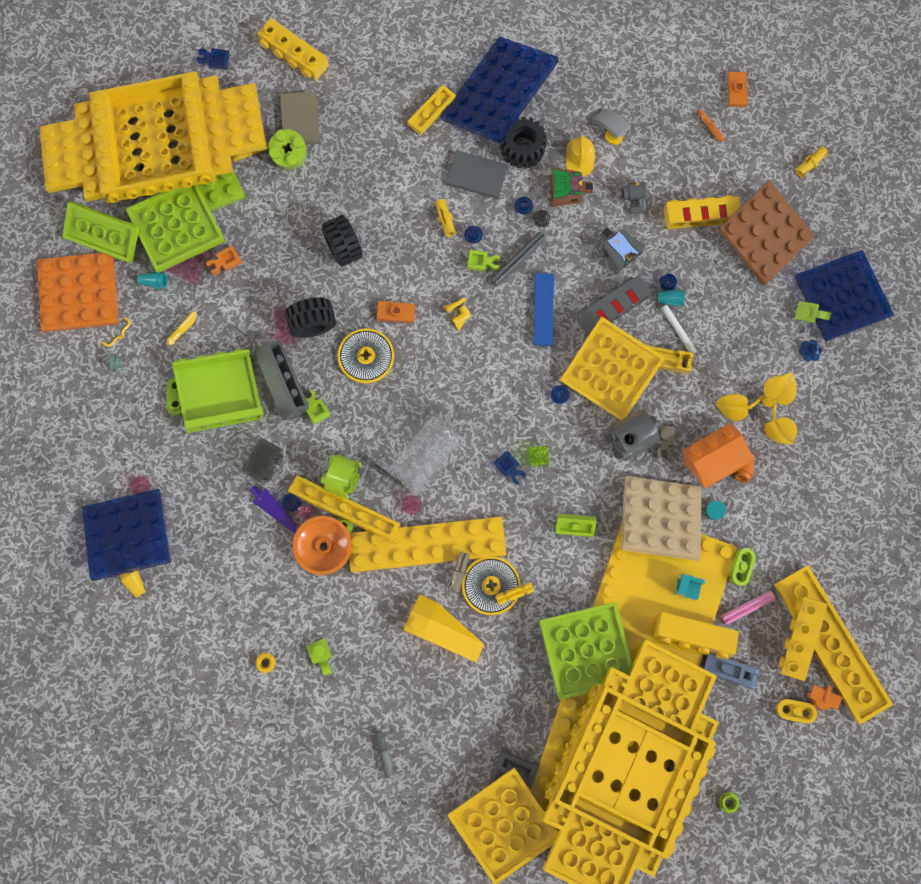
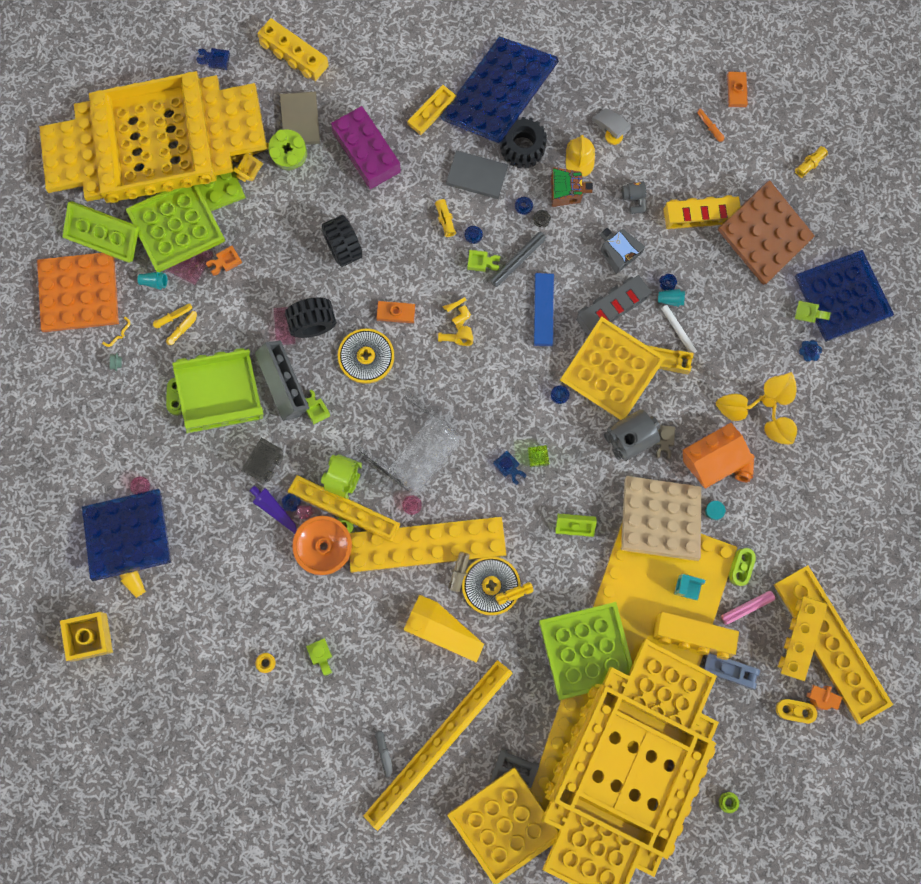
(86, 636): none -> yellow brick
(169, 317): none -> yellow piece
(248, 168): none -> yellow bracket
(366, 147): none -> magenta brick
(437, 745): none -> yellow plate
(463, 333): none -> yellow bar

